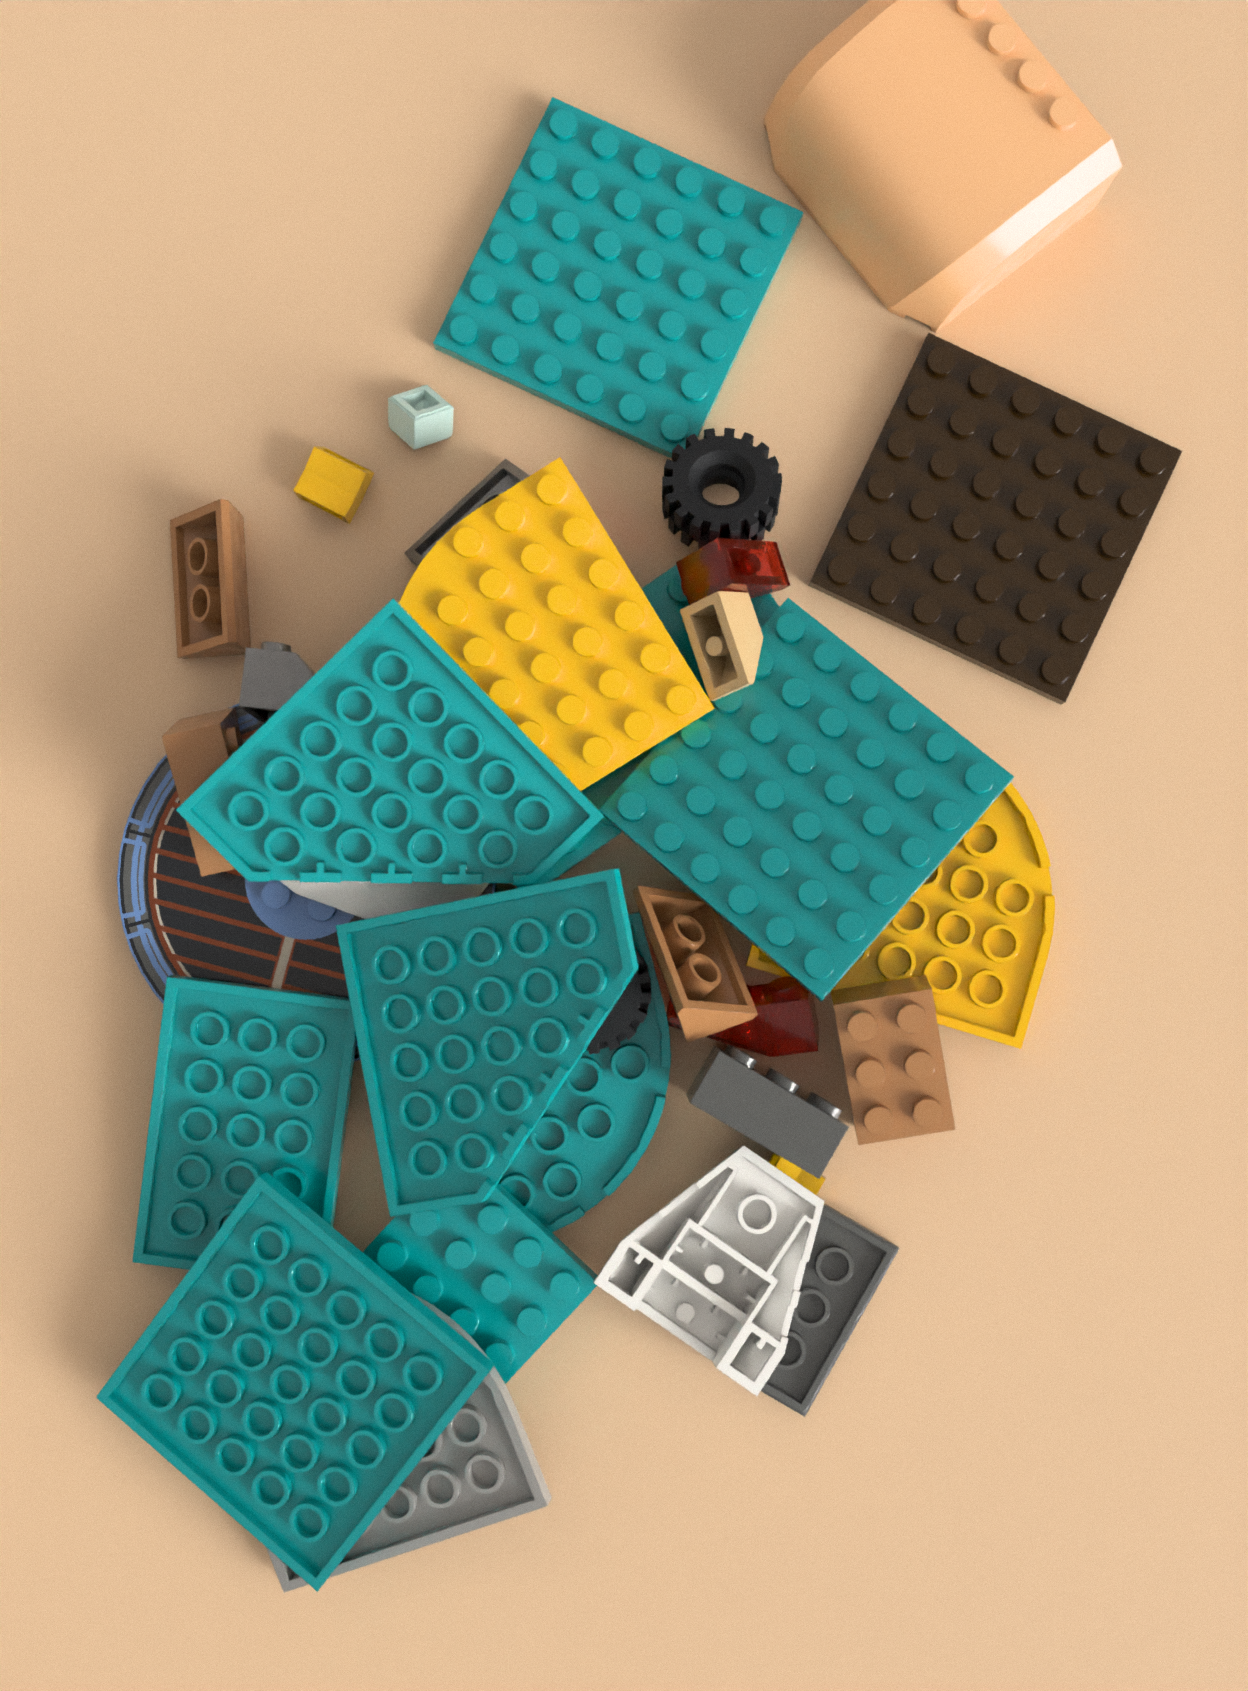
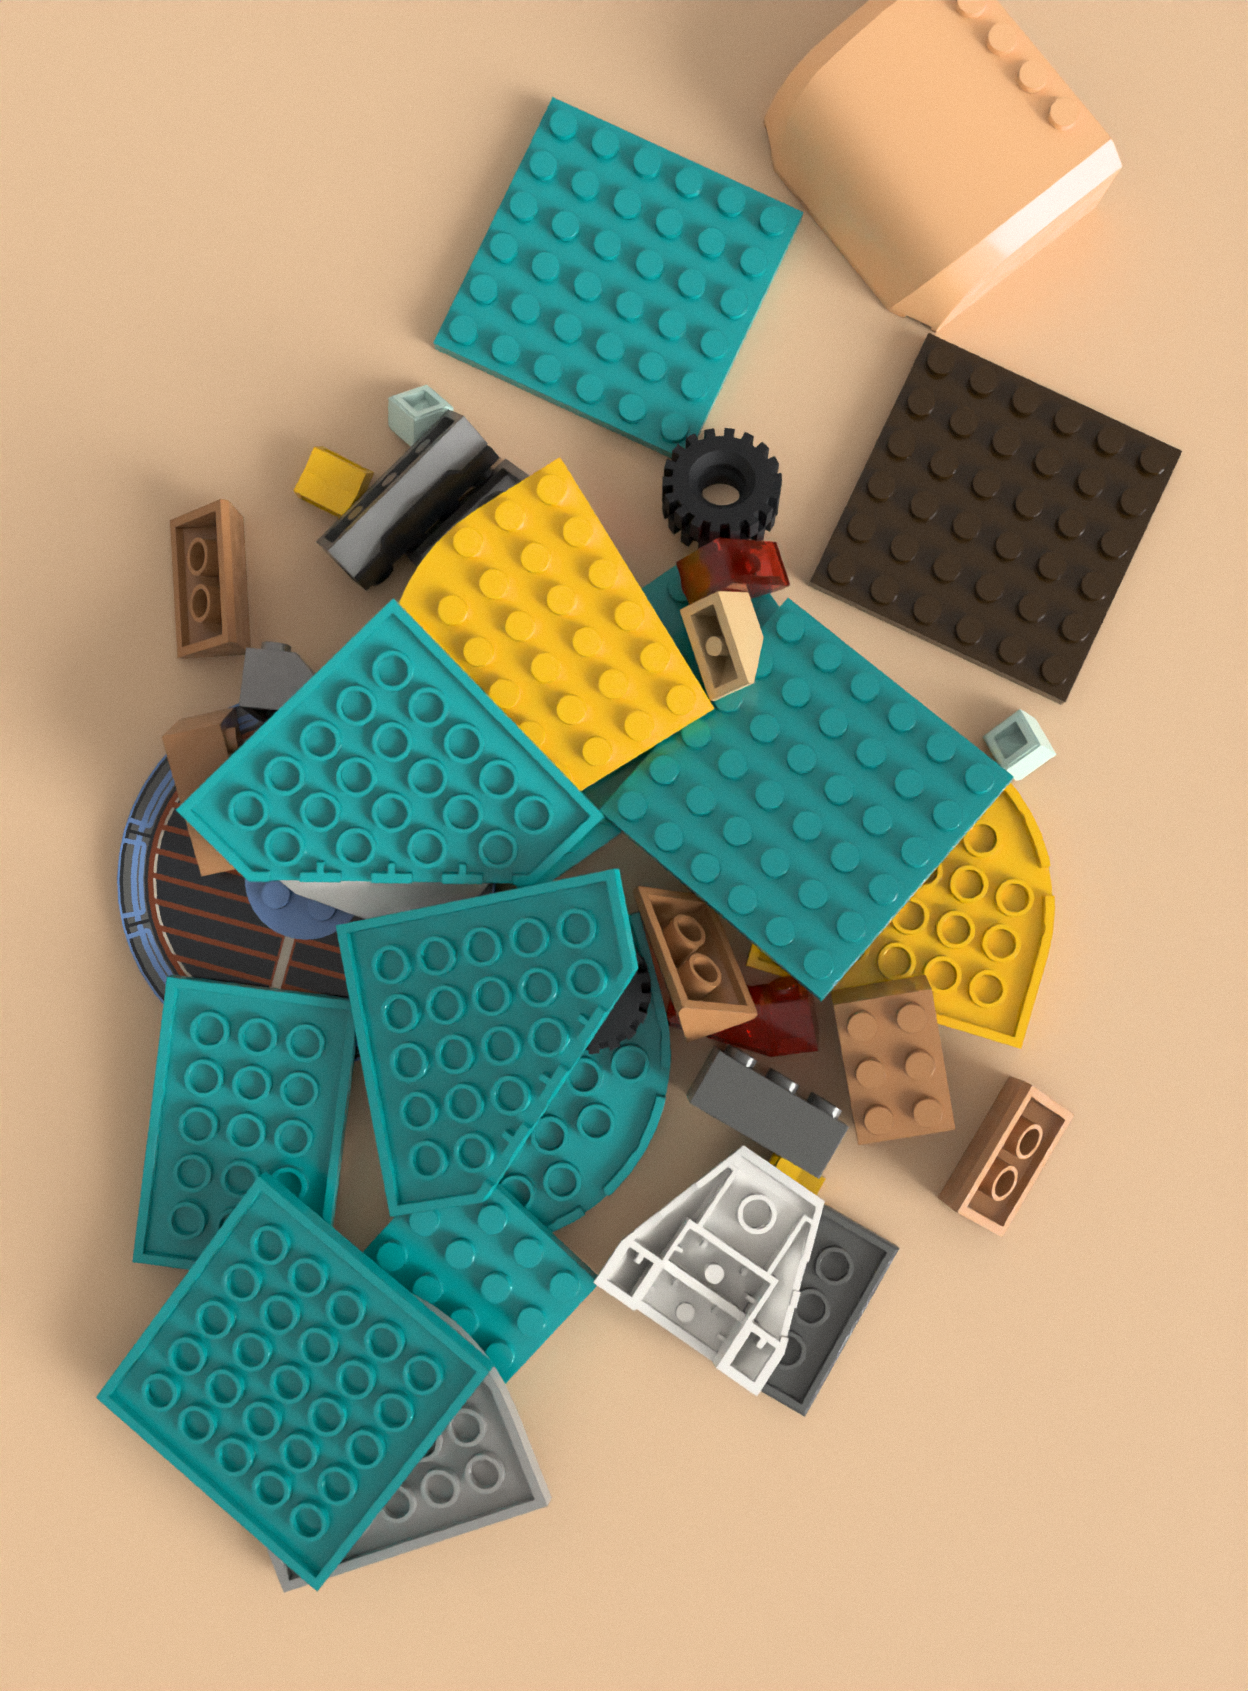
(409, 500): none -> piece
(1005, 1156): none -> medium nougat slope
(1019, 744): none -> light aqua slope

